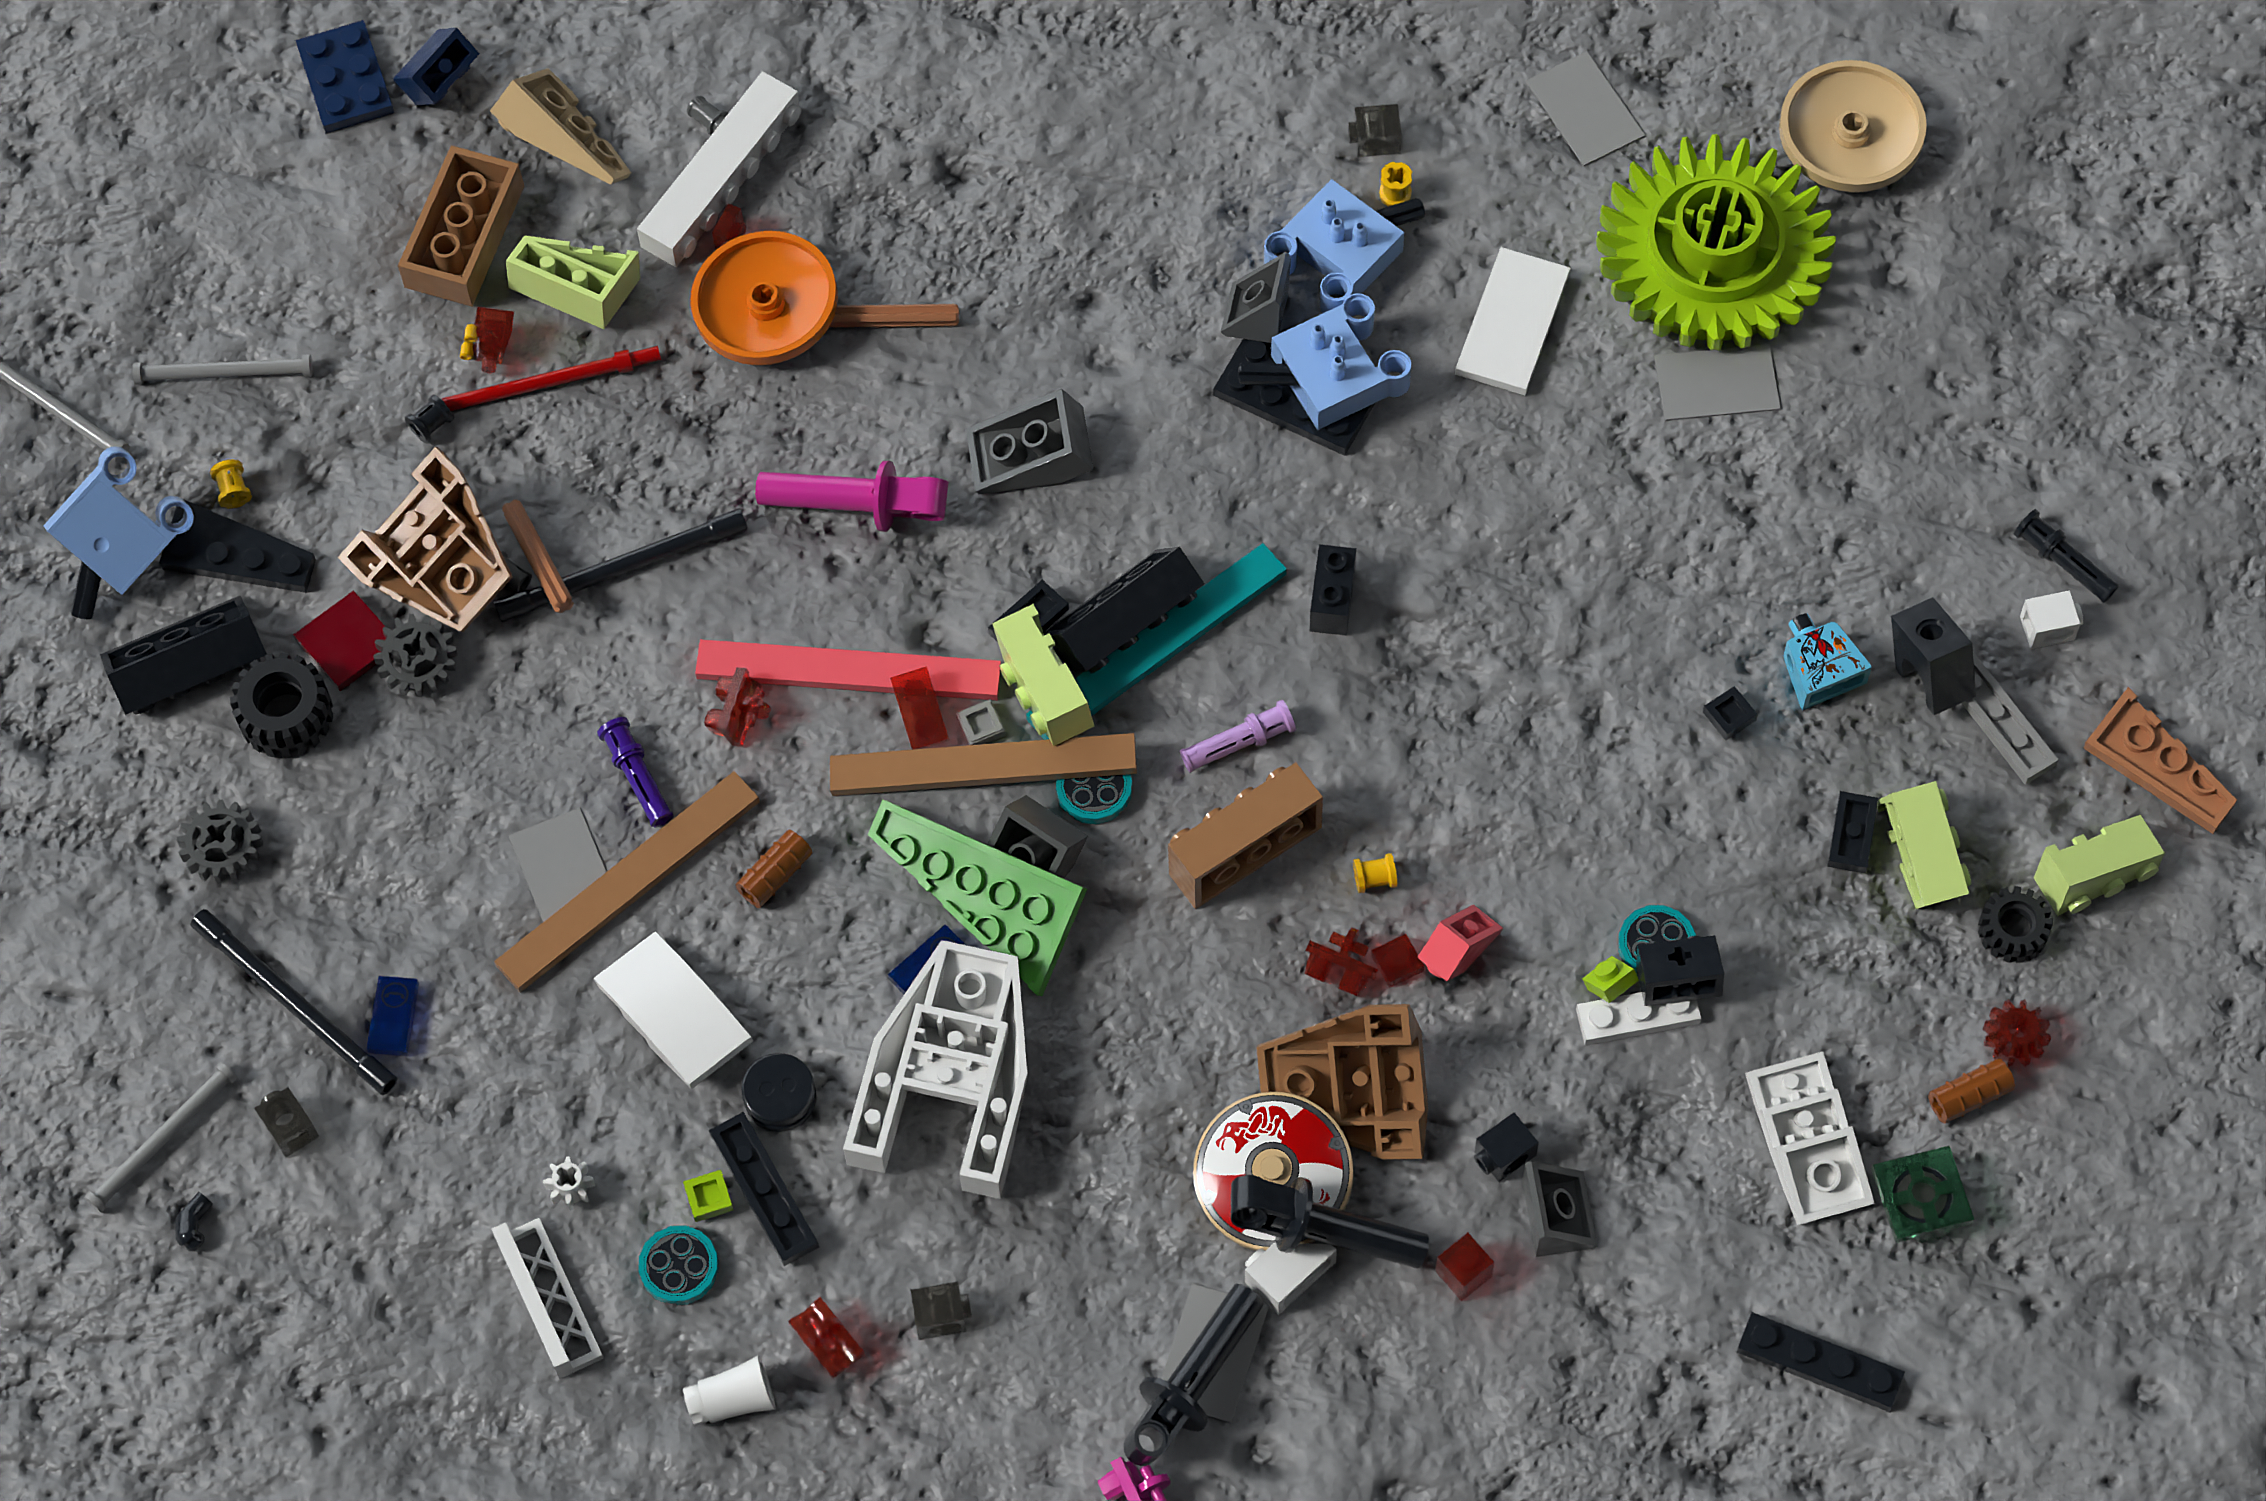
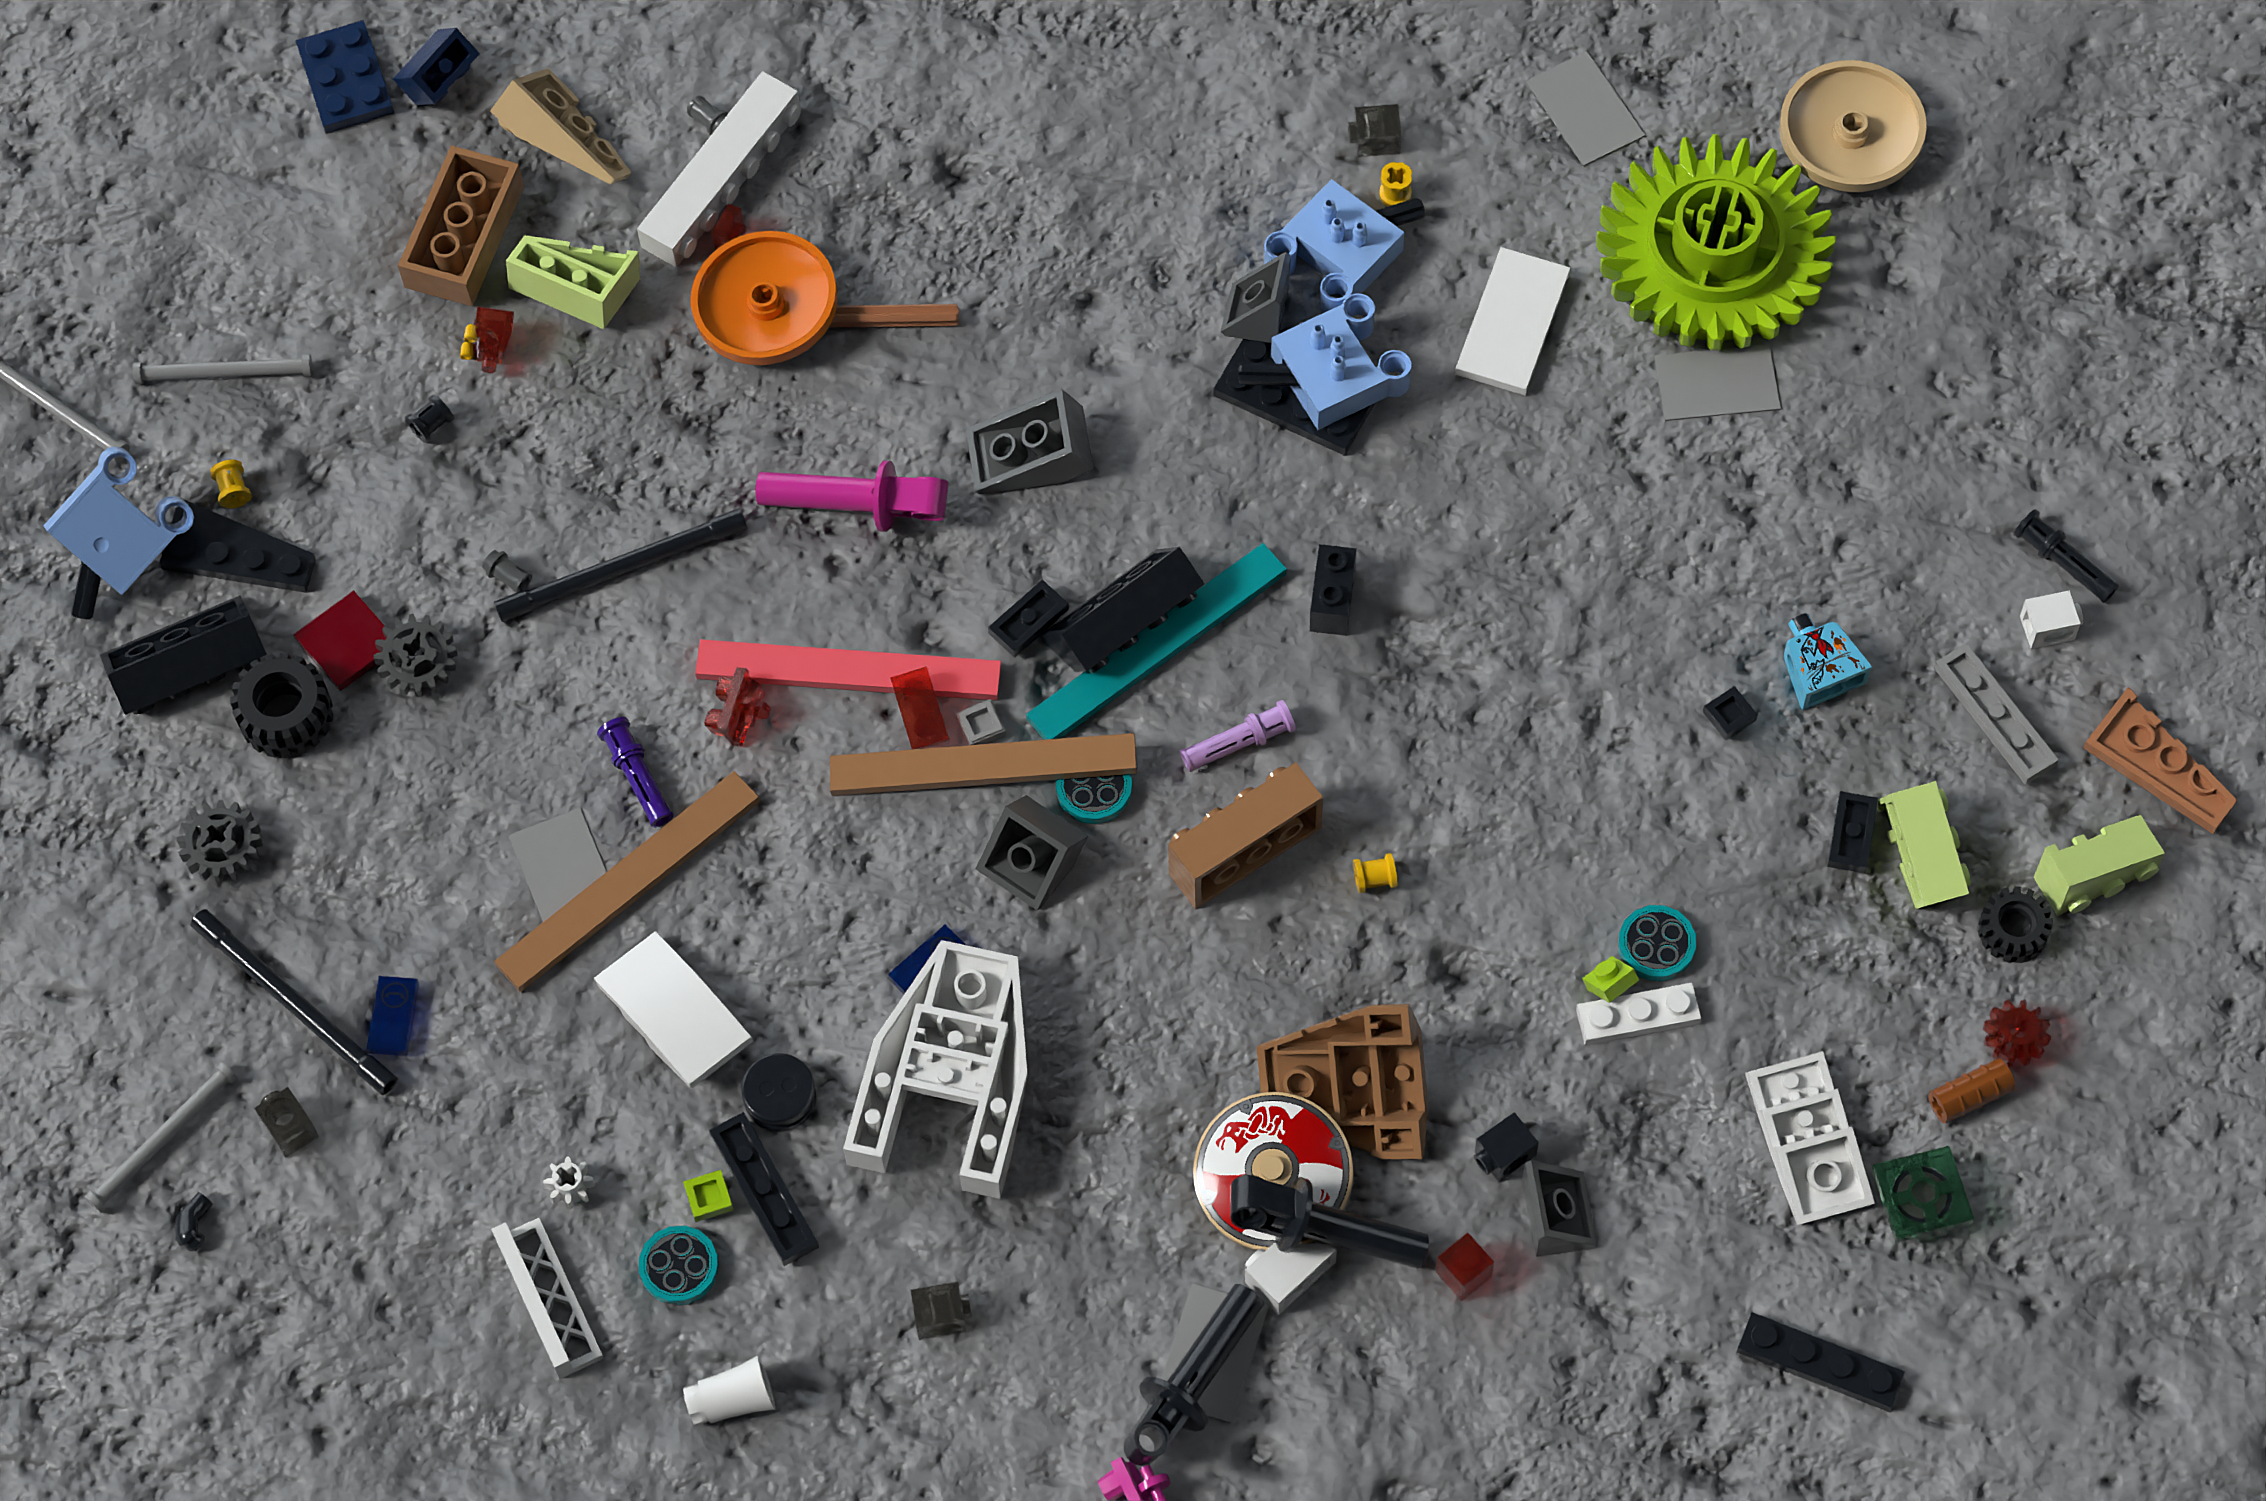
(433, 549): medium nougat wedge -> none
(537, 556): nougat axle -> none
(621, 361): red bar -> none
(774, 868): dark orange axle -> none
(826, 1338): clear red hips -> none
(991, 893): bright green wing -> none
(1041, 677): yellowish green wedge -> none
(1356, 972): clear red hips -> none
(1397, 960): clear red plate -> none
(1458, 942): coral slope -> none
(1680, 970): black brick -> none
(1938, 650): black piece -> none

